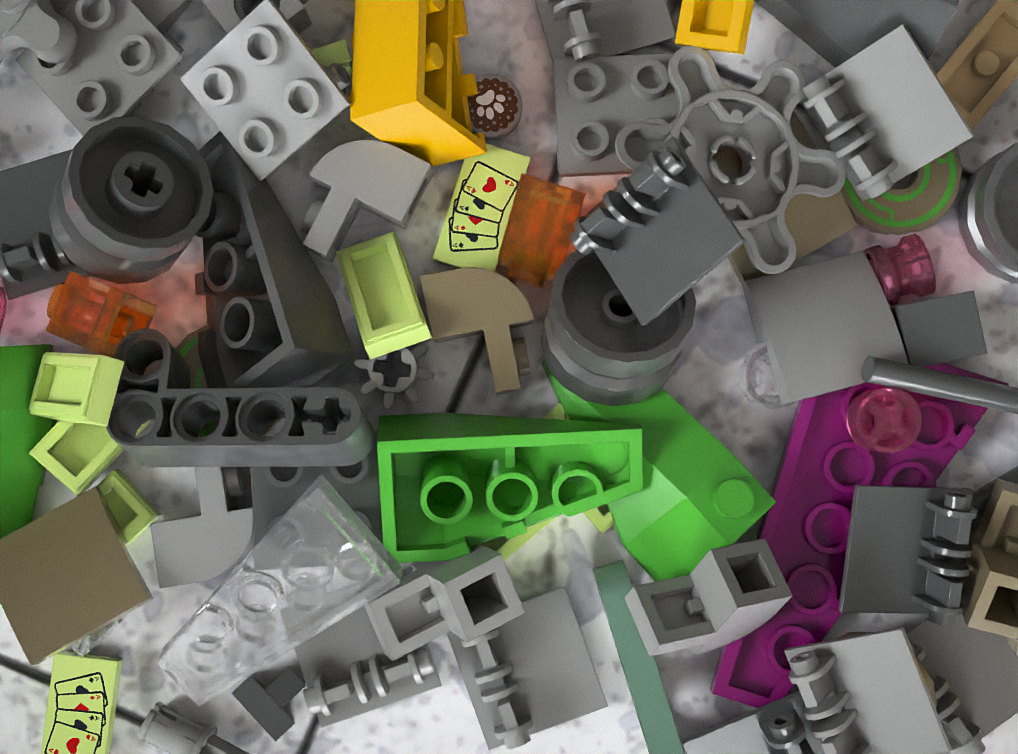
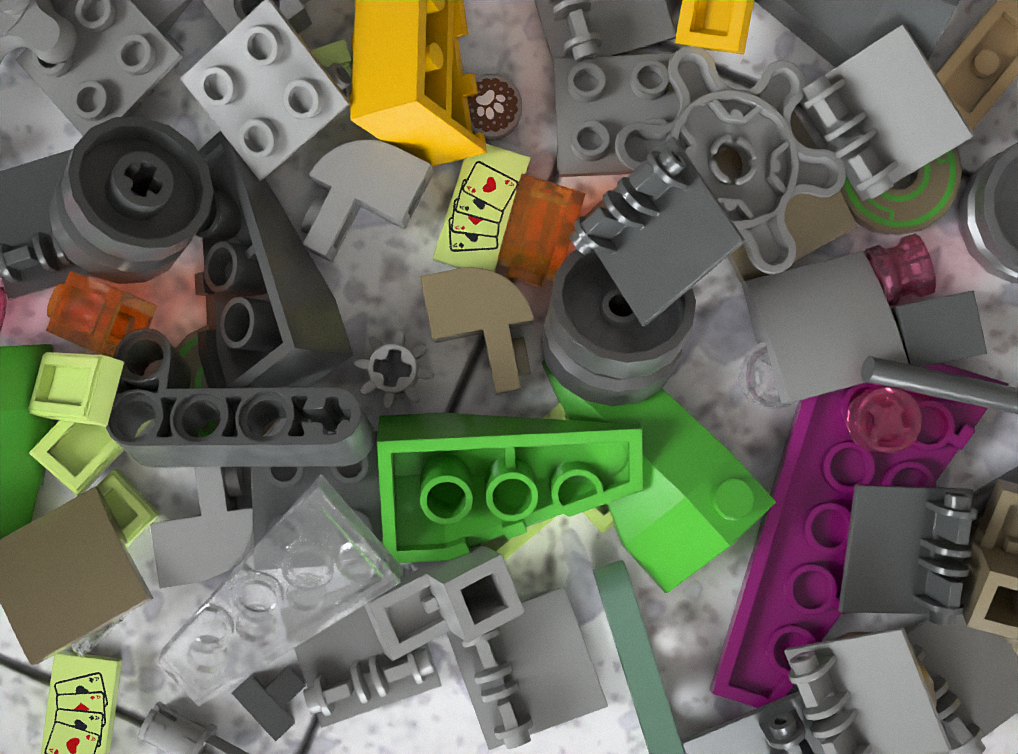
(383, 295): yellowish green tile -> none
(714, 605): light grey brick -> none

